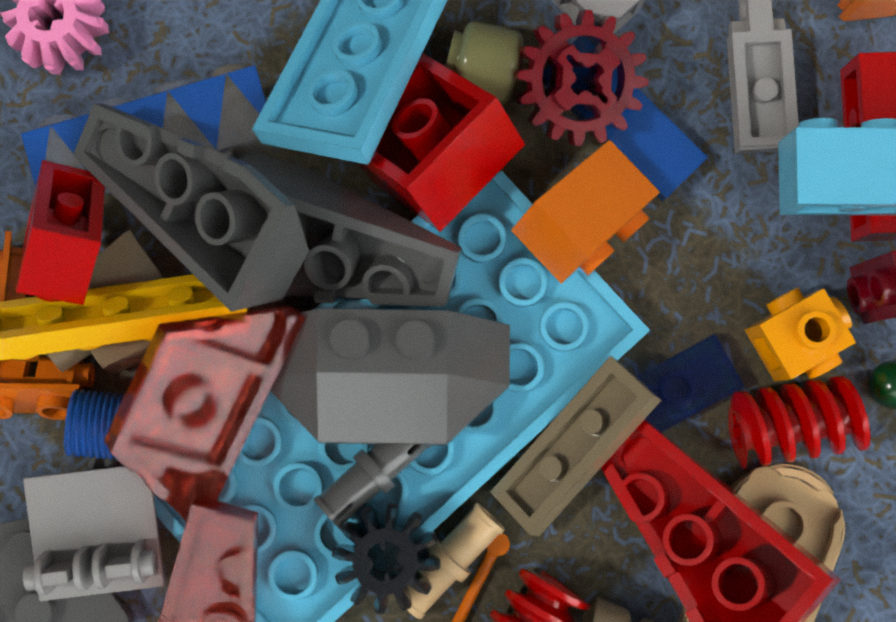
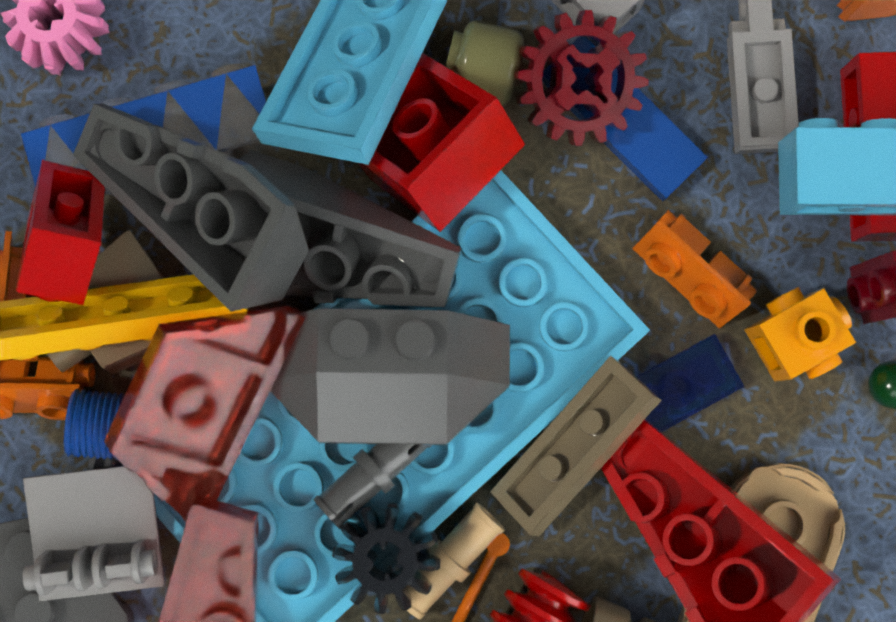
(584, 211): orange brick -> none
(713, 288): none -> orange hinge
(796, 417): red piece -> none

